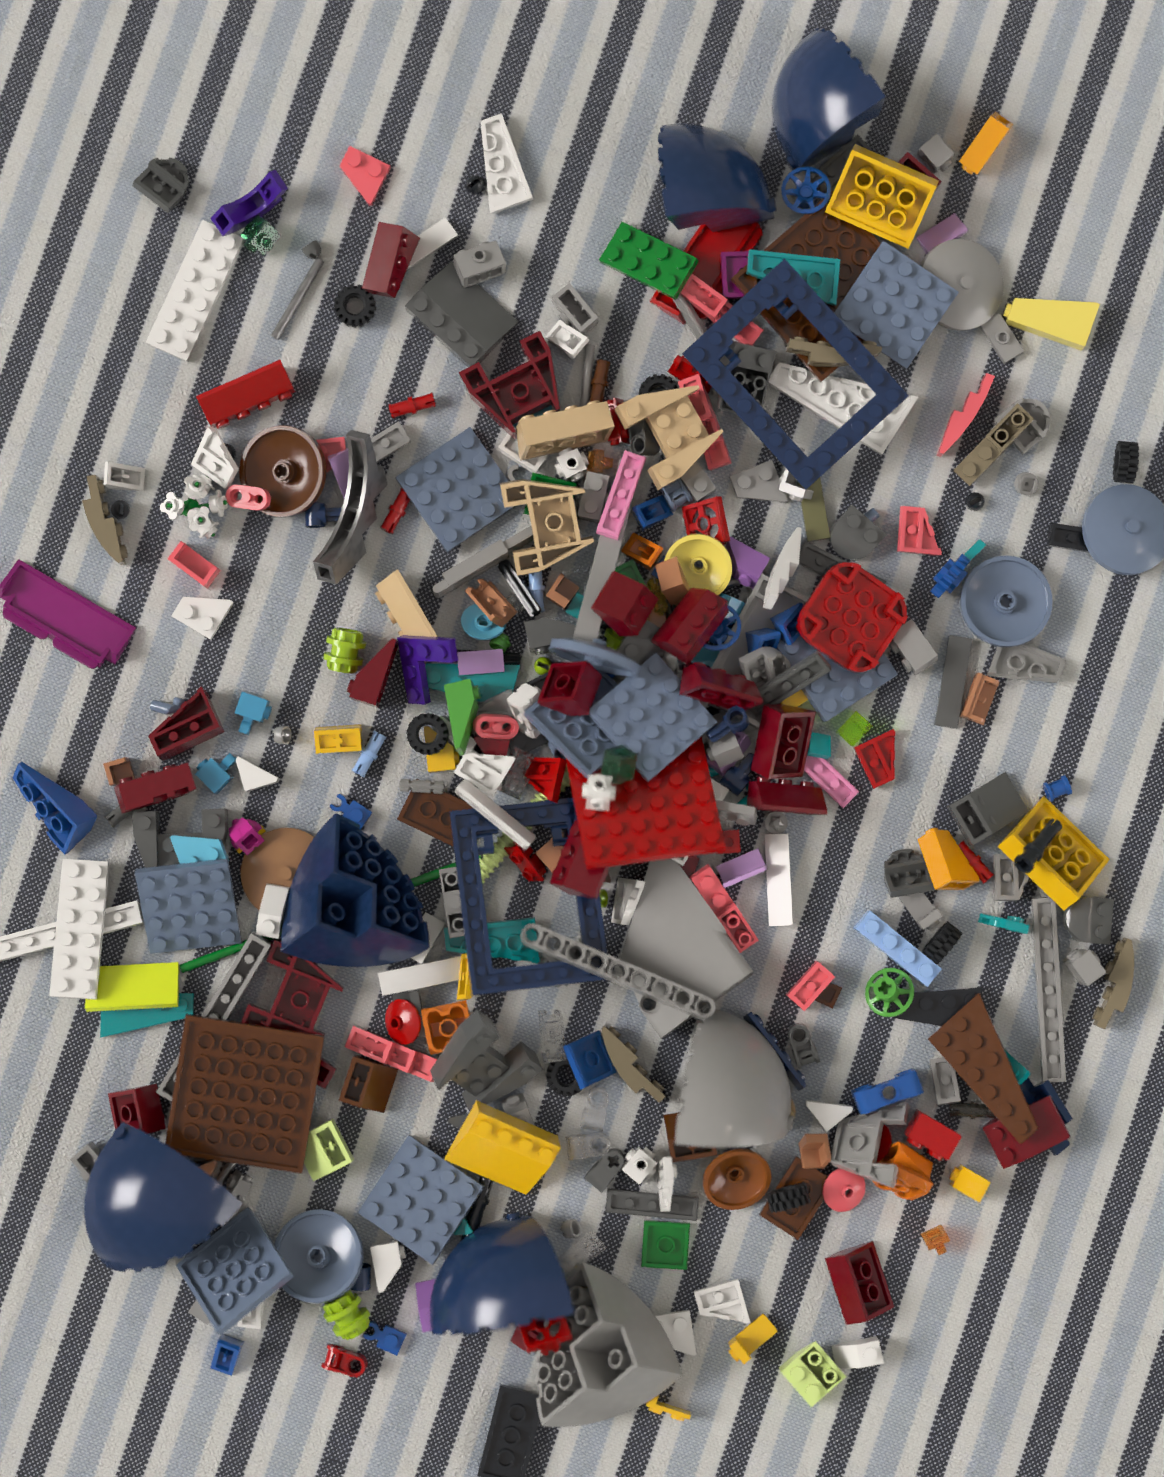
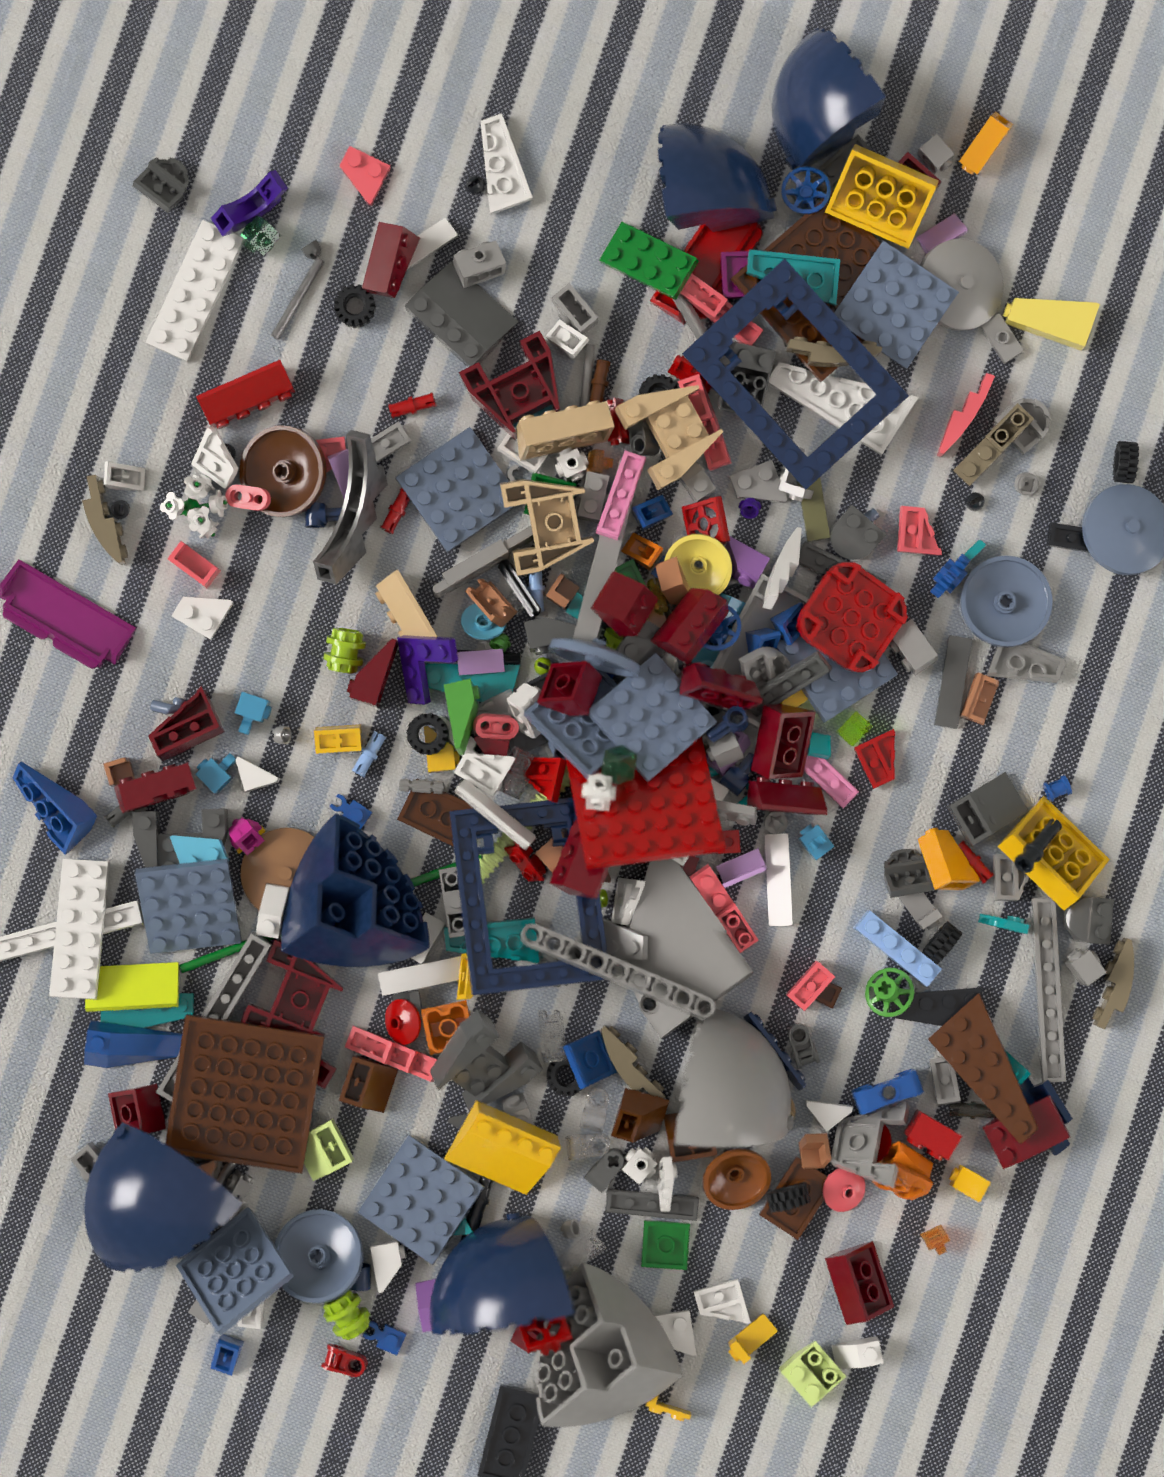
(122, 1045): none -> blue wedge
(624, 942): none -> light grey wing
(638, 1115): none -> reddish brown slope
(675, 490): sand blue piece -> none
(749, 512): none -> dark purple plate
(815, 841): none -> dark azure brick

